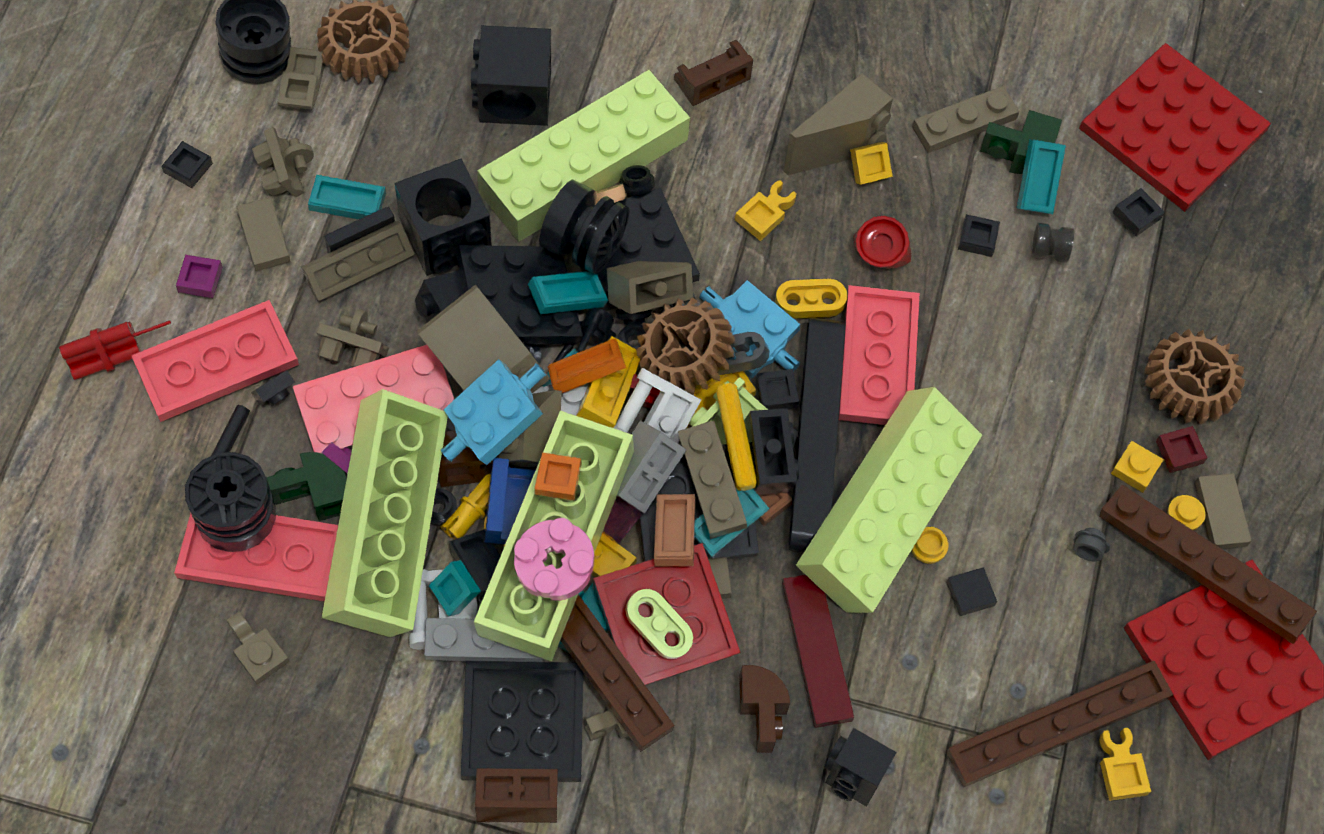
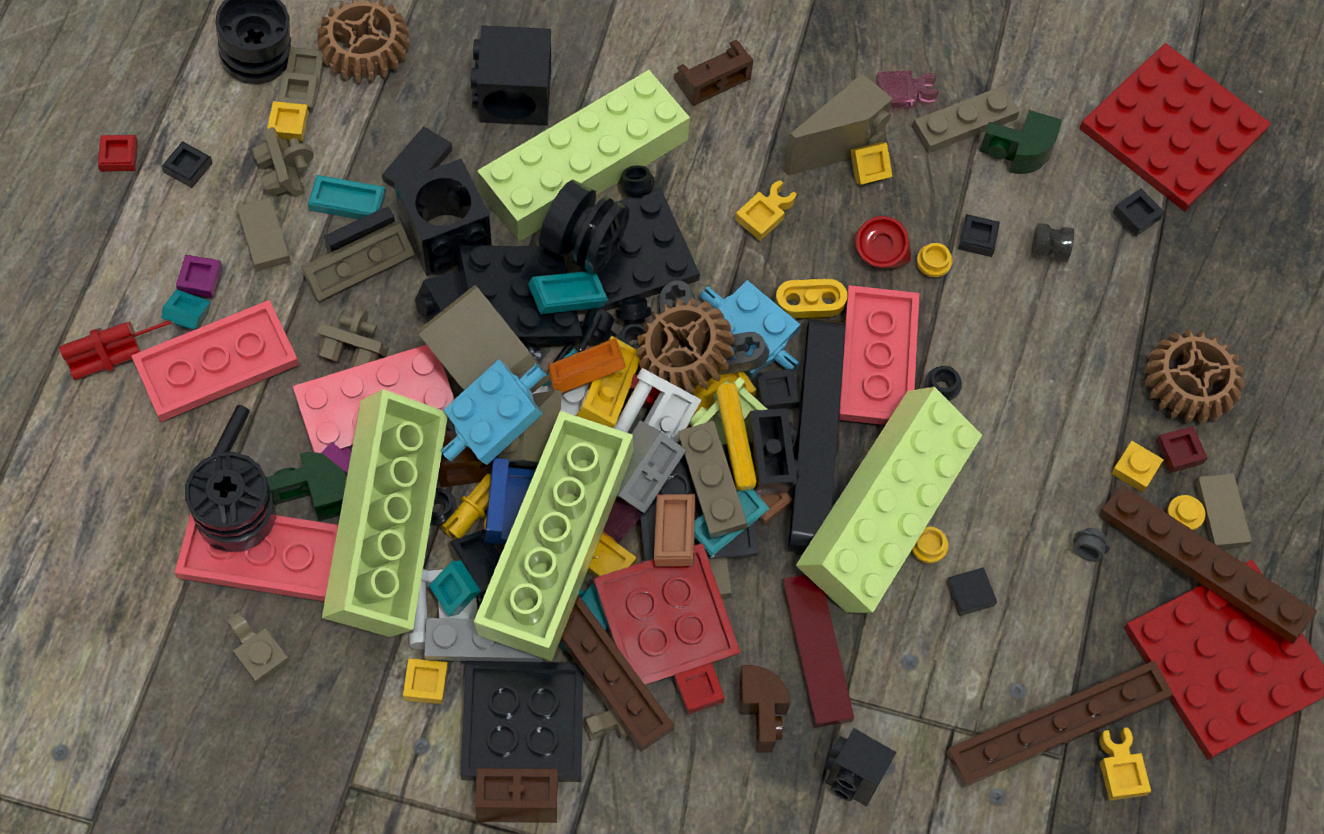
(117, 153): none -> red tile
(185, 309): none -> teal plate
(274, 389): black plate -> none
(289, 119): none -> yellow plate
(420, 155): none -> black tile
(425, 681): none -> yellow plate
(547, 581): bright pink plate -> none
(558, 476): orange plate -> none
(615, 192): light nougat tile -> none
(649, 284): dark tan slope -> none
(662, 621): yellowish green plate -> none
(699, 688): none -> red plate
(906, 89): none -> clear pink plate
(934, 260): none -> yellow plate
(949, 376): none -> black plate
(1041, 176): teal tile -> none

